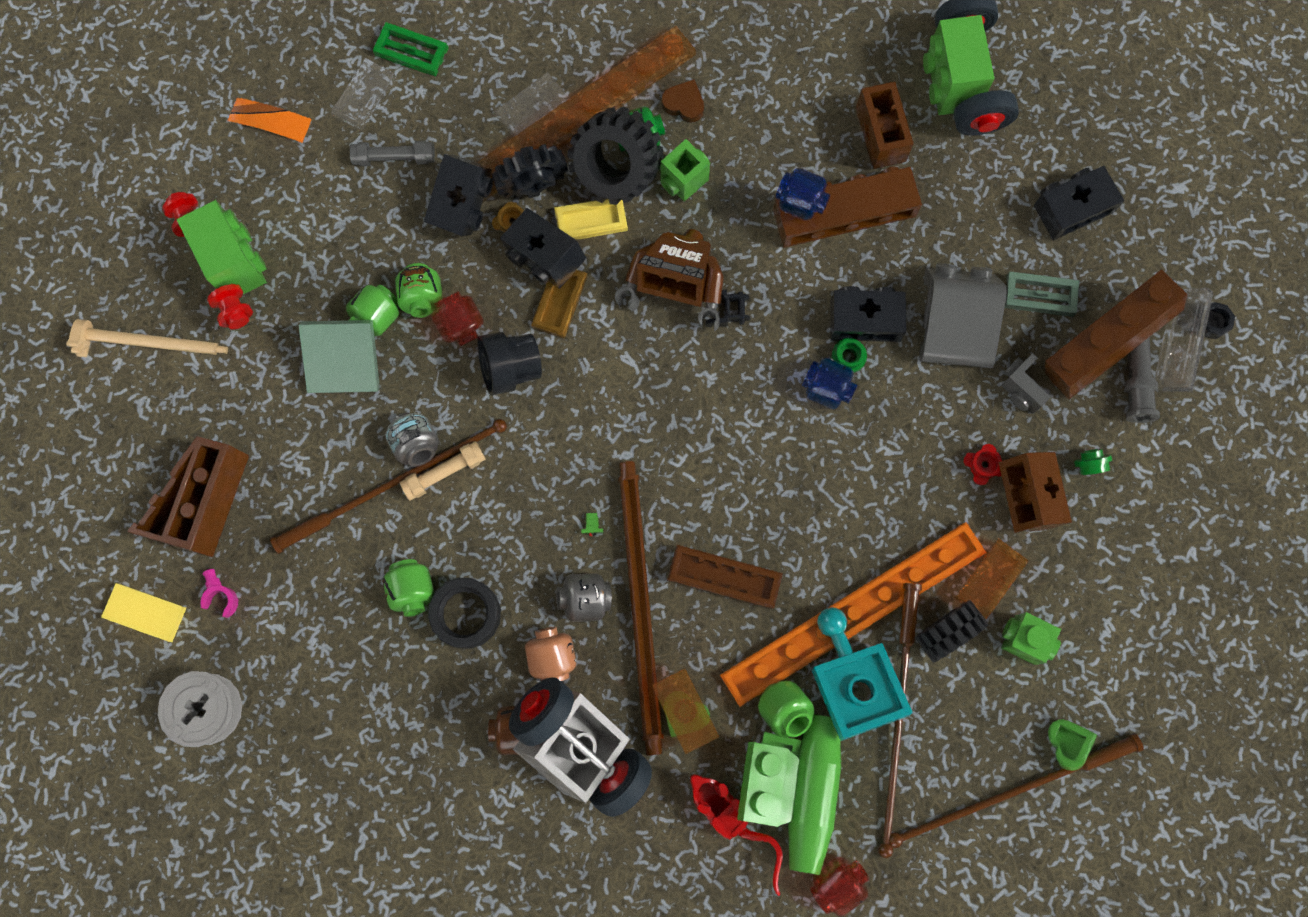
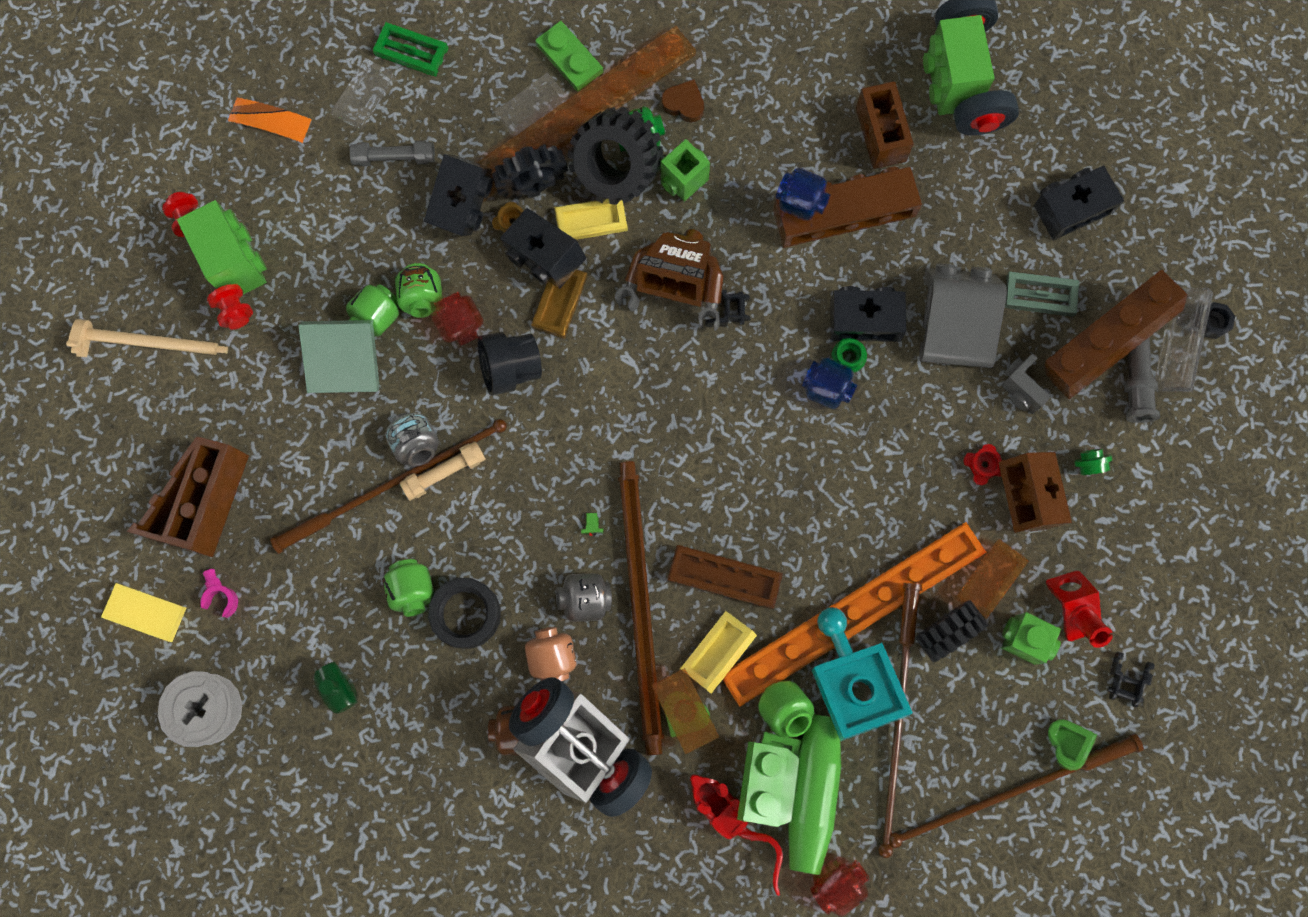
(335, 688): none -> dark green piece
(569, 56): none -> bright green plate
(718, 652): none -> light yellow tile
(1080, 609): none -> red bracket
(1115, 690): none -> black piece

